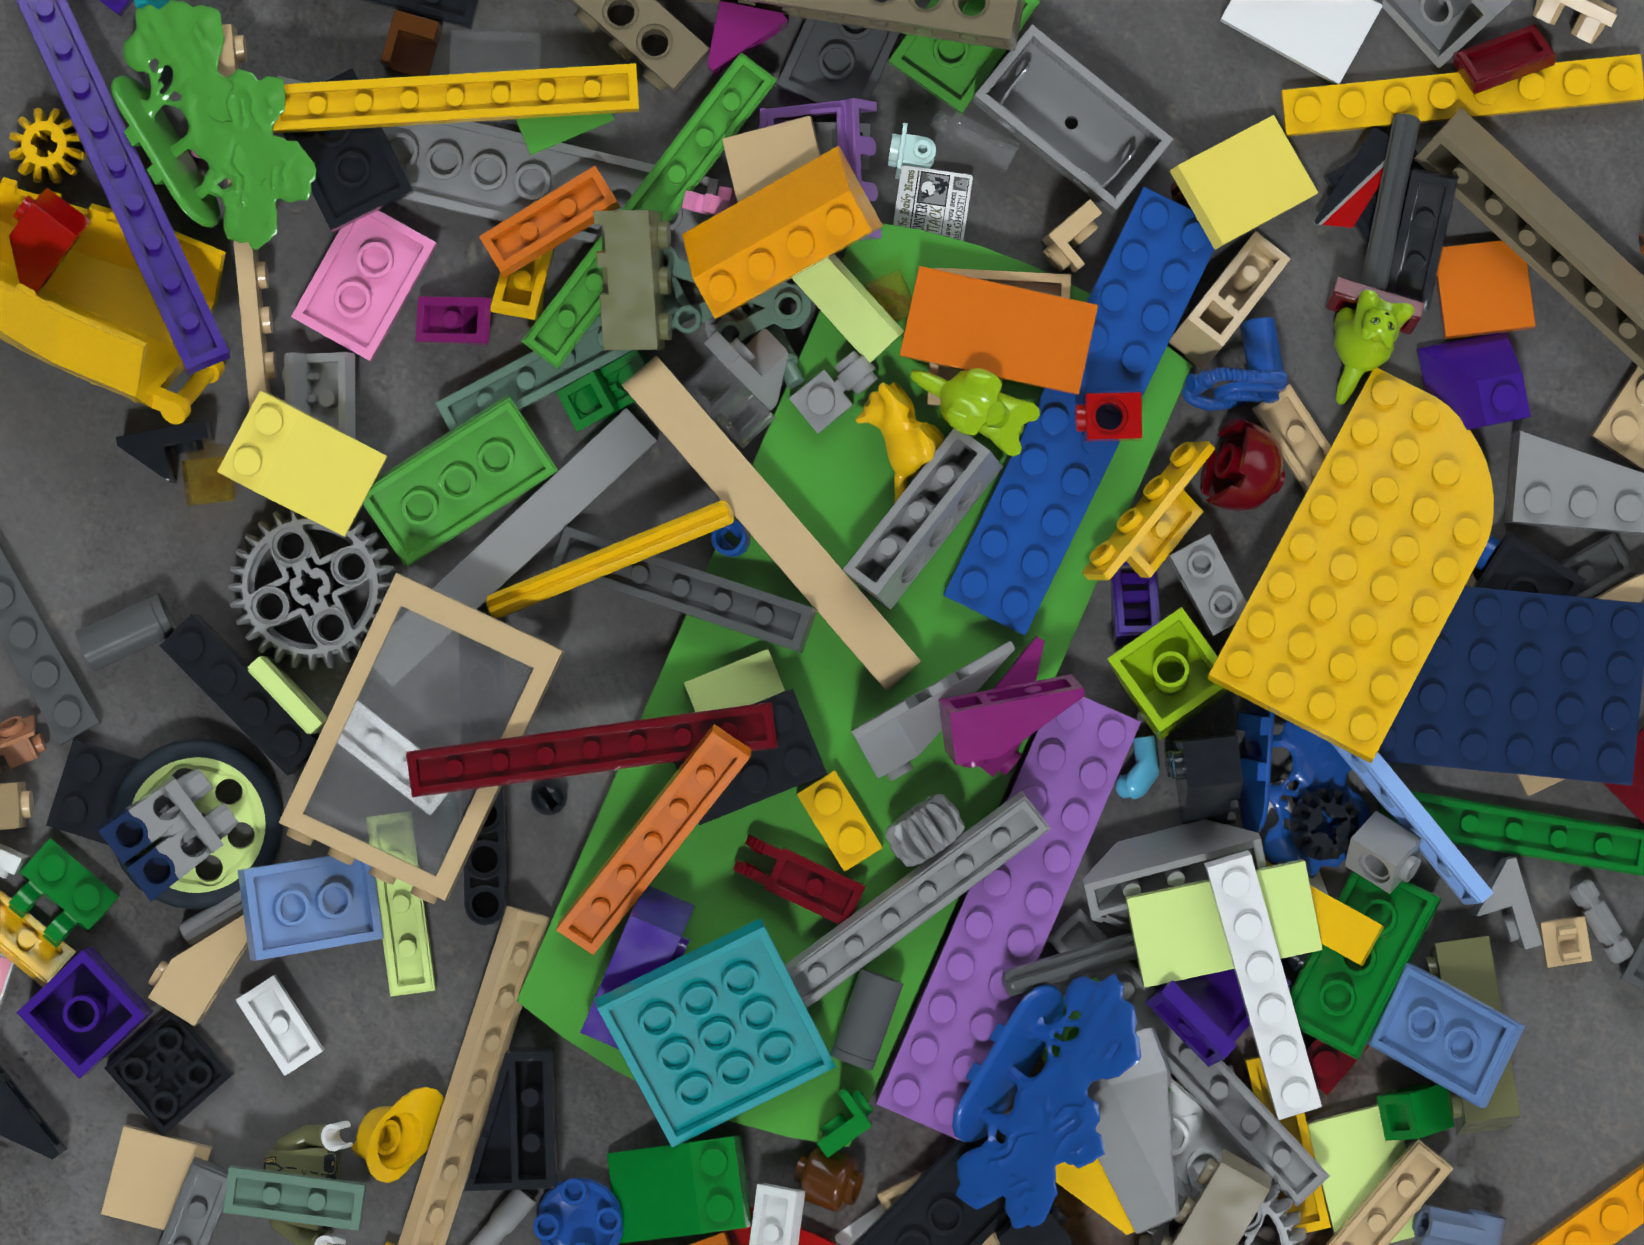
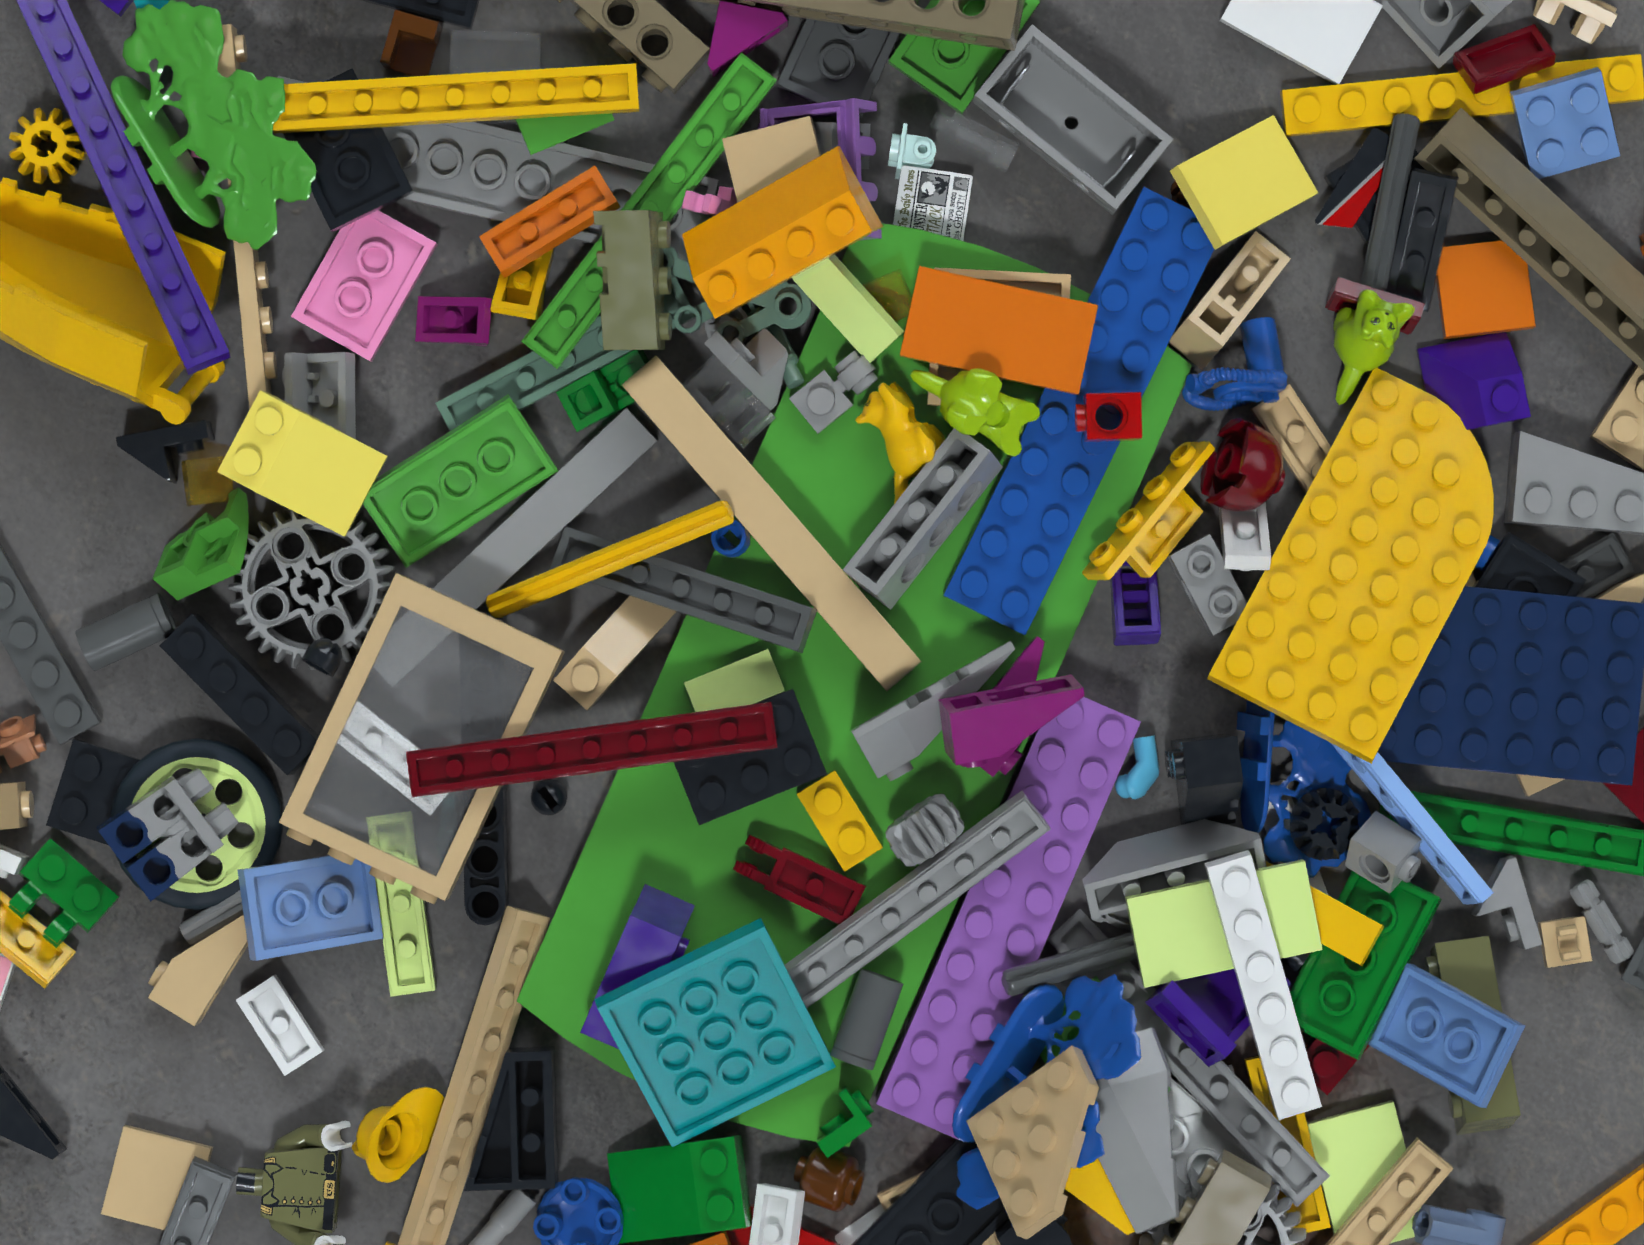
(44, 237): red slope -> none
(85, 1012): dark purple brick -> none
(168, 1071): black tile -> none
(206, 551): none -> bright green slope
(288, 694): yellowish green tile -> none
(294, 1197): sand green plate -> none
(323, 656): none -> black hinge
(612, 650): none -> tan slope
(654, 839): orange plate -> none
(1035, 1138): none -> tan plate
(1072, 230): tan bracket -> none
(1168, 673): lime slope -> none
(1245, 539): none -> white plate
(1415, 1111): green brick -> none
(1565, 123): none -> medium blue plate

